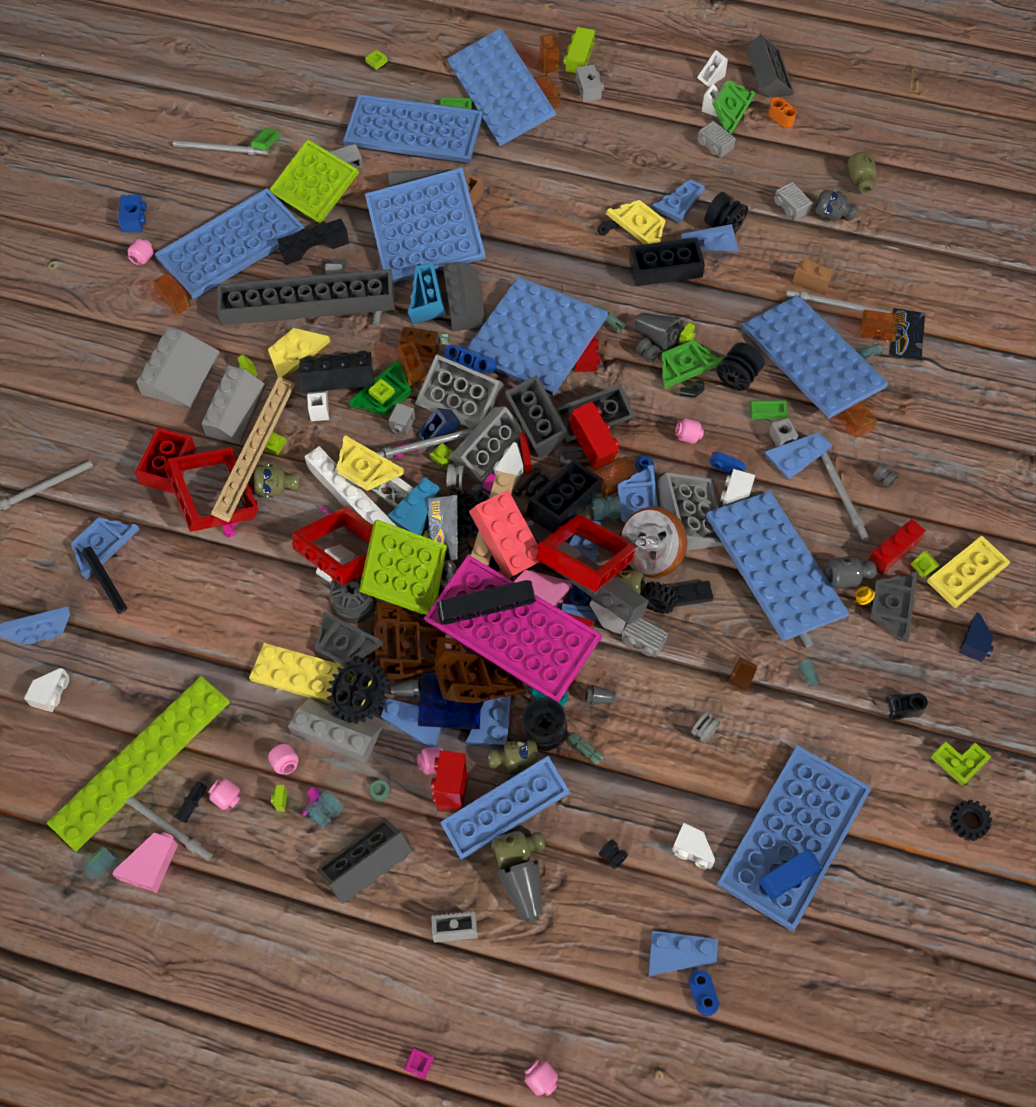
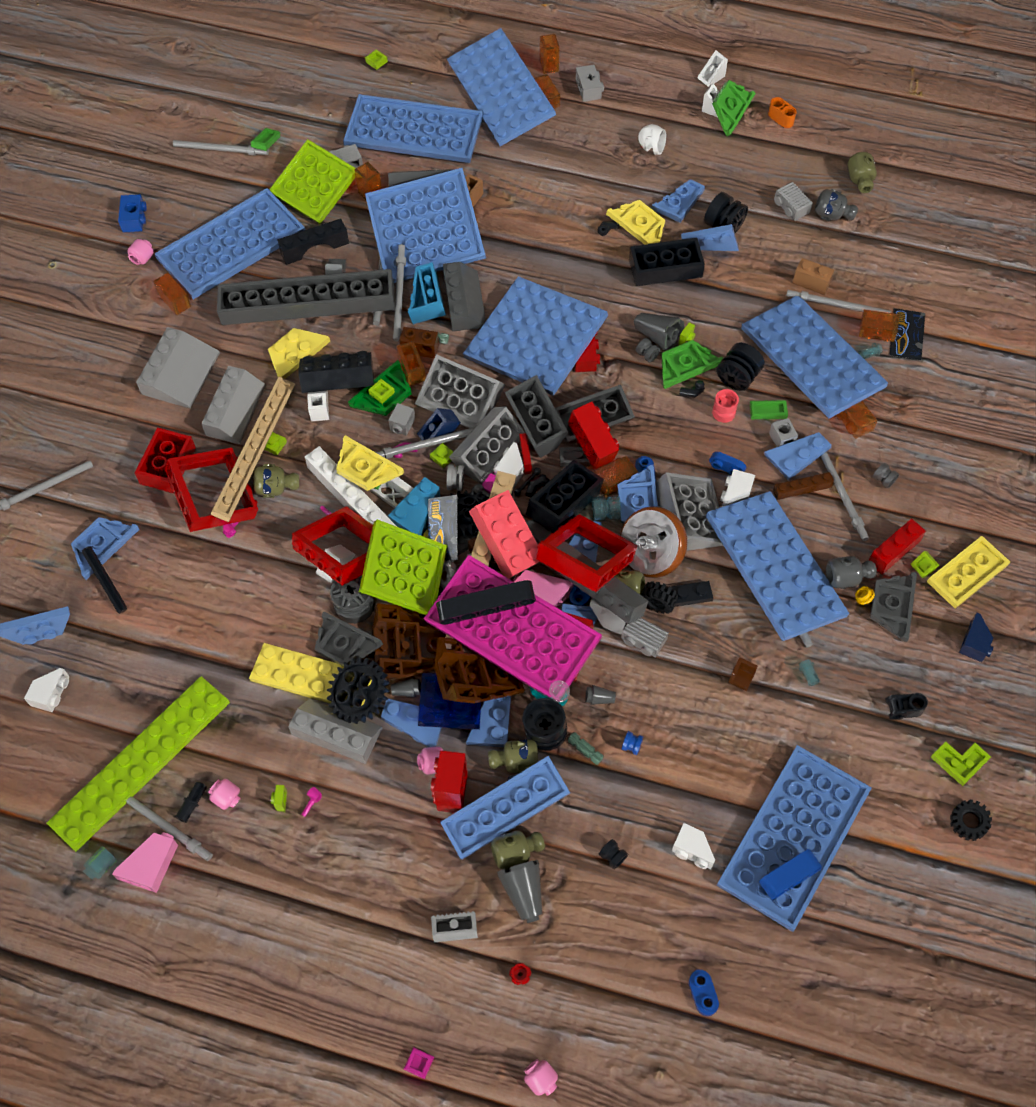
(247, 364): lime plate -> none
(283, 759): bright pink head -> none
(331, 805): clear light blue wheel -> none
(364, 860): dark grey slope -> none
(367, 179): none -> clear orange brick
(379, 790): sand green tile -> none
(400, 263): none -> light grey bar
(465, 103): bright green tile -> none
(477, 361): blue beam -> none
(525, 970): none -> red plate
(559, 691): none -> clear tile
(580, 49): lime brick -> none
(612, 321): sand green axle -> none
(632, 743): none -> blue wheel
(652, 137): none -> white helmet
(679, 951): medium blue wing -> none
(689, 431): bright pink head -> none
(706, 727): light grey wheel -> none
(716, 139): light grey brick -> none
(725, 405): none -> coral wheel
(769, 68): dark grey slope -> none
(803, 486): none -> reddish brown piece

